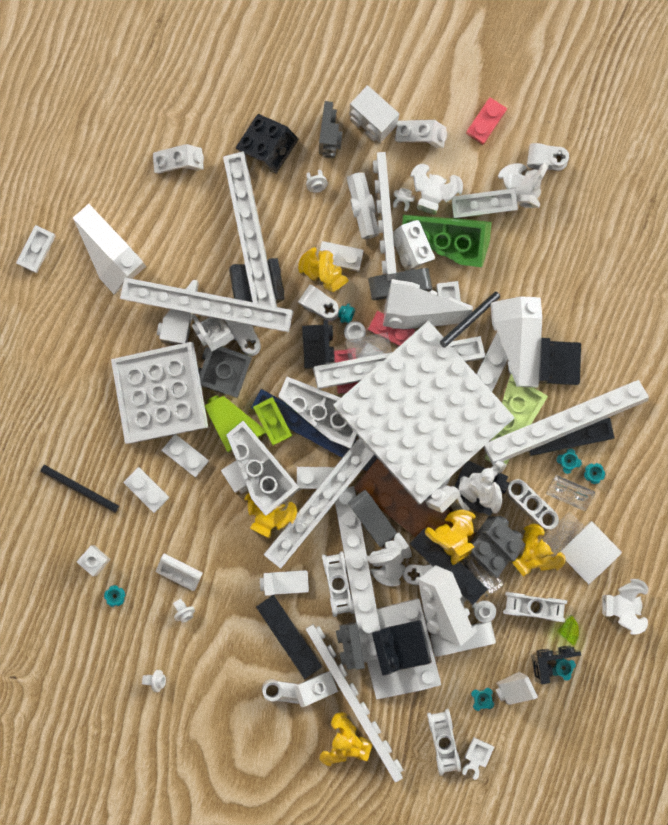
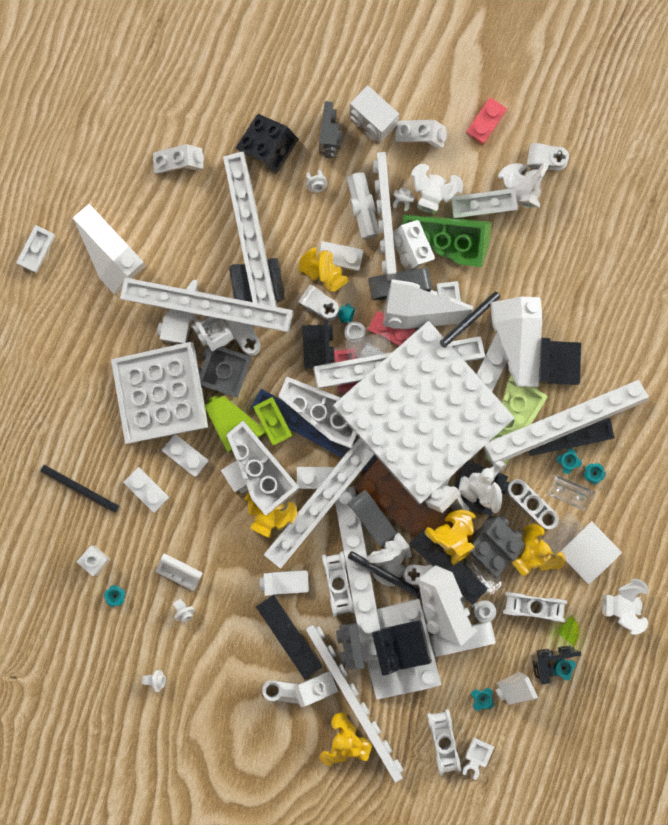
(384, 574): none -> black bar

